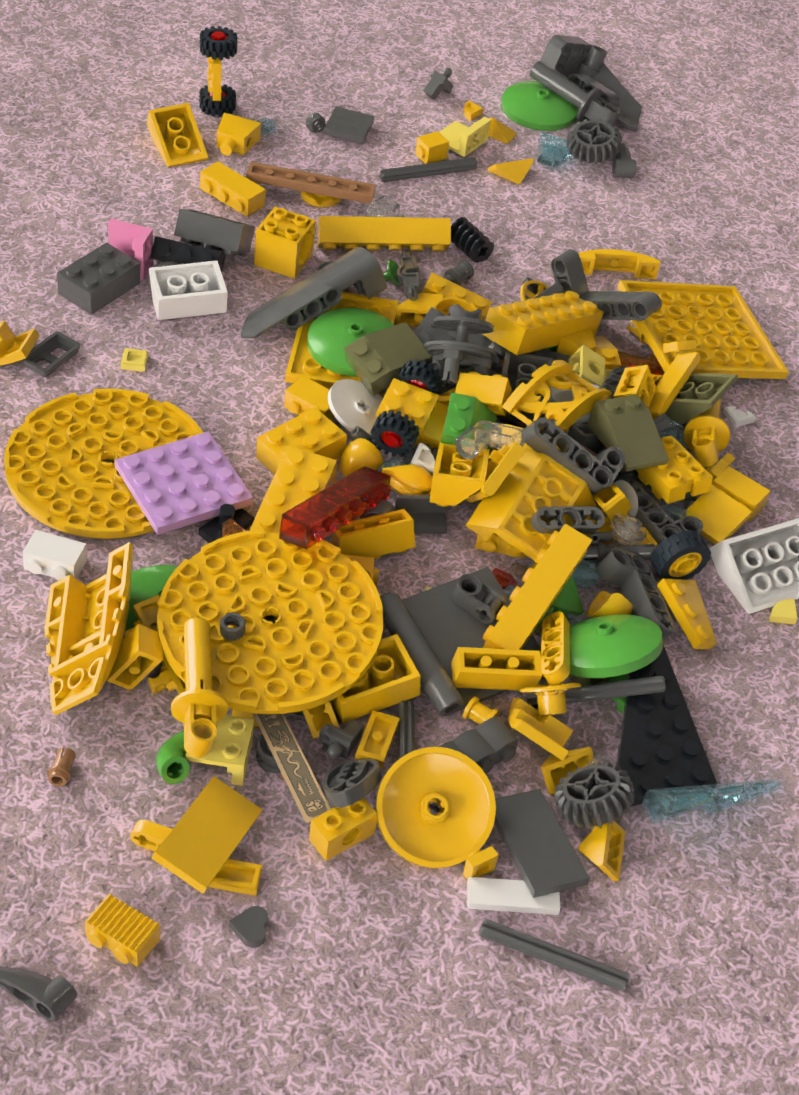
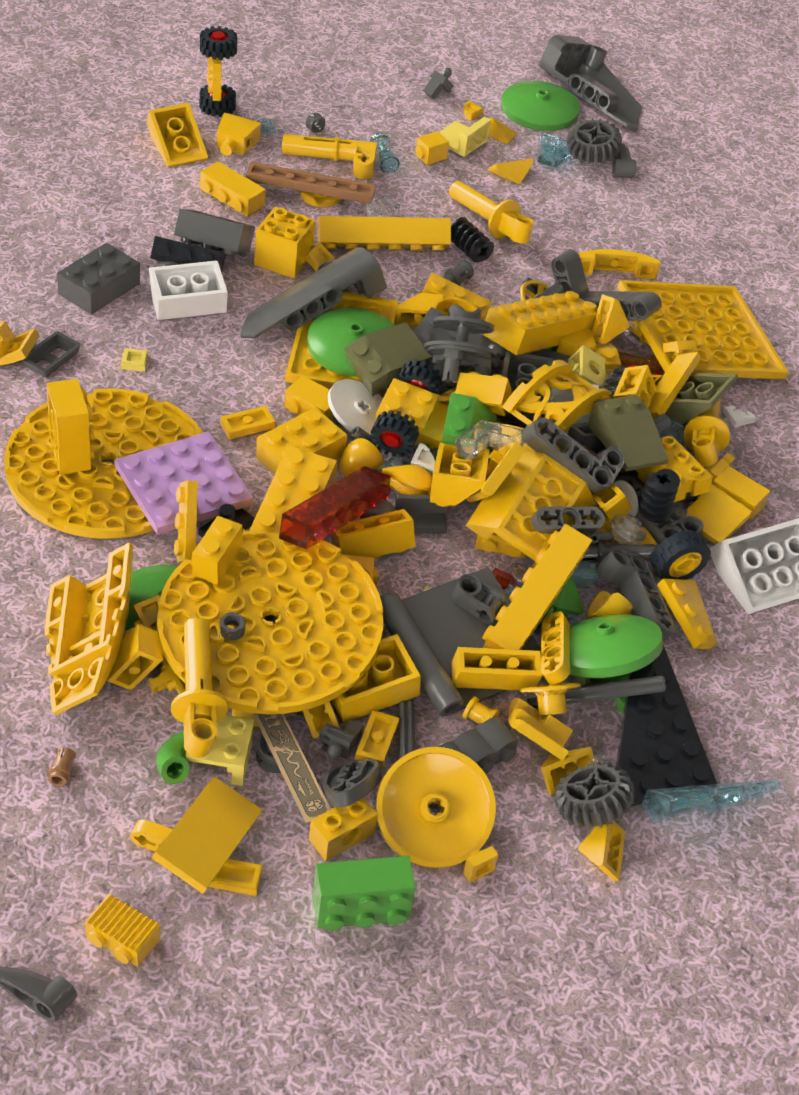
(54, 555): white brick -> none
(70, 426): none -> yellow brick
(134, 241): bright pink bracket -> none
(186, 520): none -> yellow plate
(217, 550): none -> yellow brick
(247, 422): none -> yellow plate
(251, 926): dark grey tile -> none
(318, 255): none -> yellow plate
(349, 125): dark grey tile -> none
(360, 152): none -> yellow piece
(363, 892): none -> bright green brick
(387, 159): none -> clear light blue piece
(391, 273): bright green plant -> none
(409, 275): dark grey piece -> none
(428, 169): dark grey axle -> none
(503, 218): none -> yellow piece
(508, 896): white tile -> none
(538, 844): dark grey tile -> none
(554, 954): dark grey axle -> none
(589, 104): dark grey piece -> none
(609, 320): none -> yellow slope
(659, 495): none -> black piece
(784, 612): light yellow tile -> none

